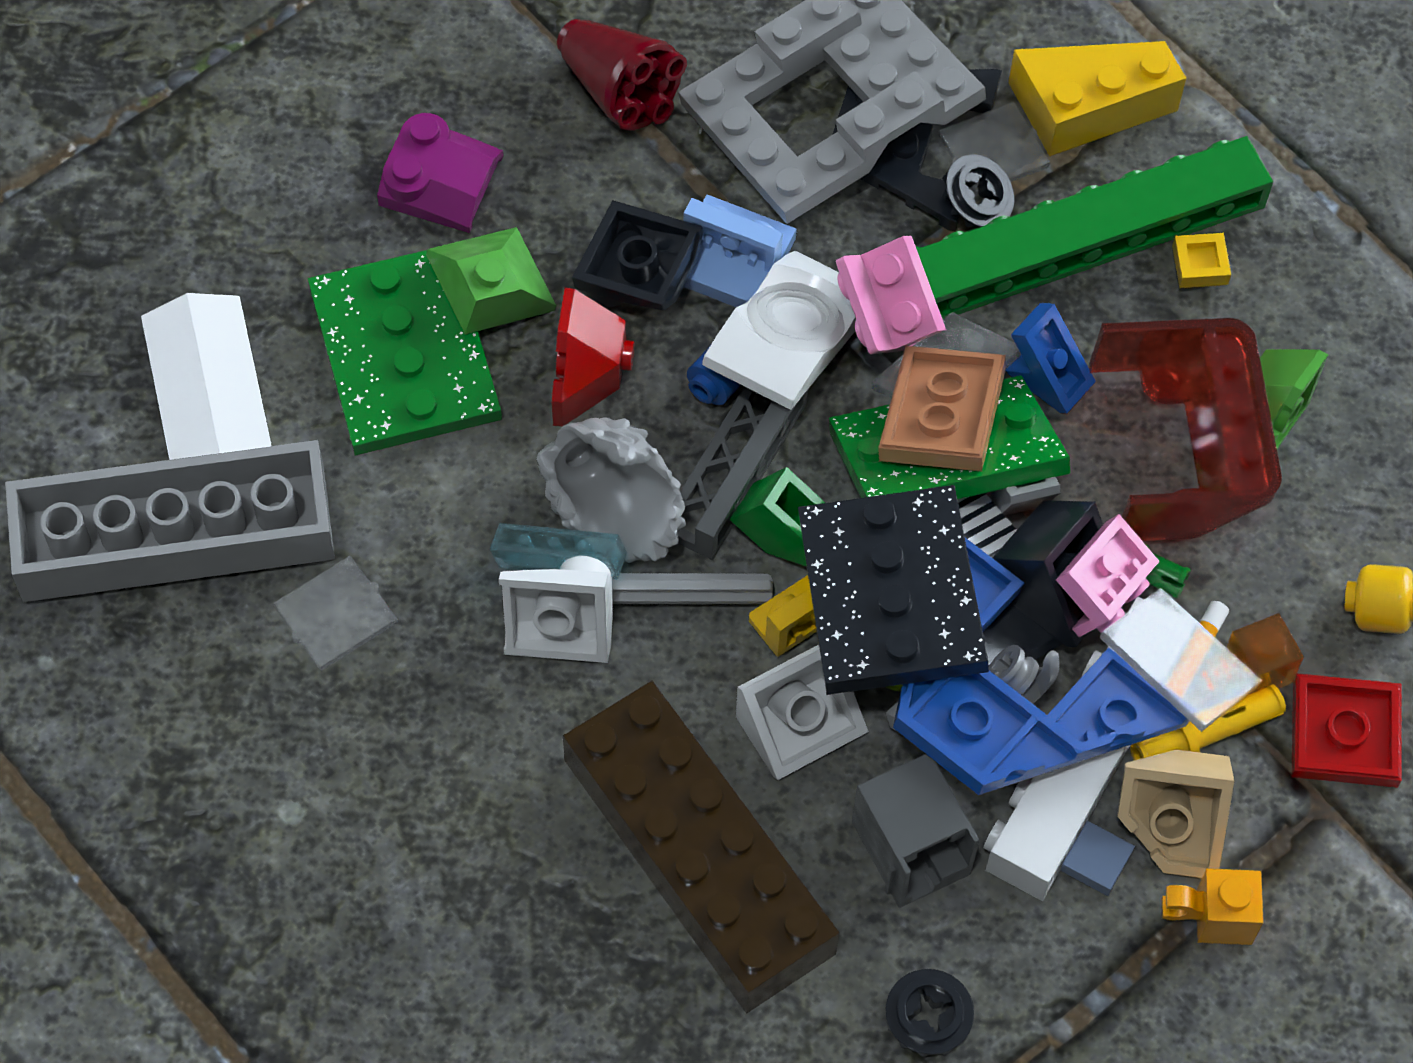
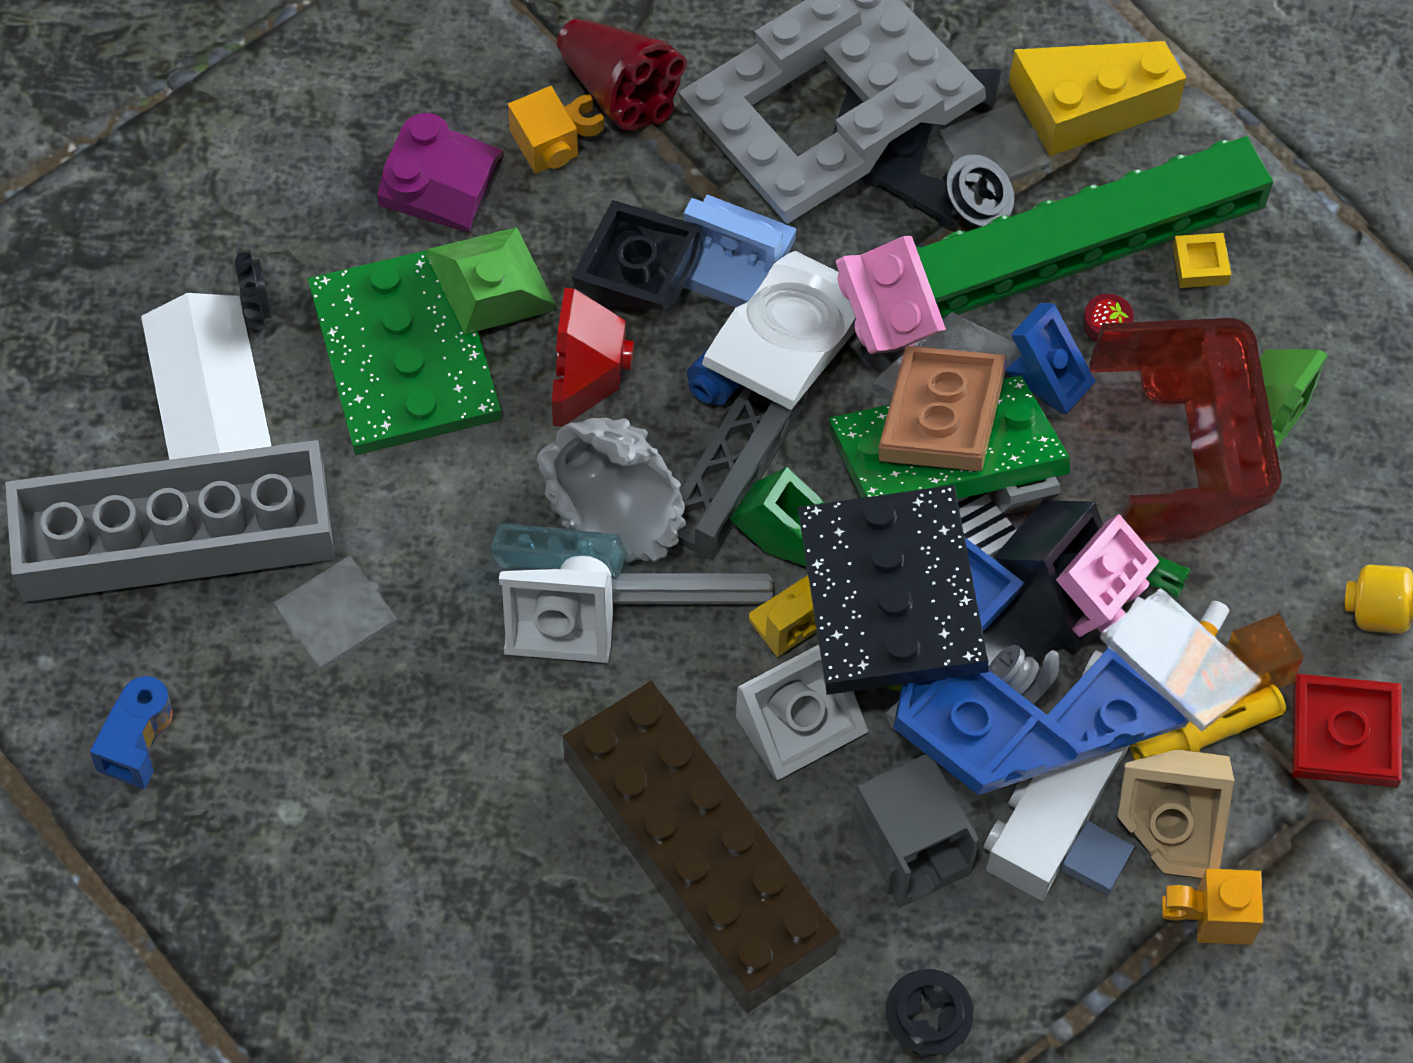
(130, 730): none -> blue leg
(252, 290): none -> black gear
(548, 129): none -> light orange brick
(1105, 309): none -> tile

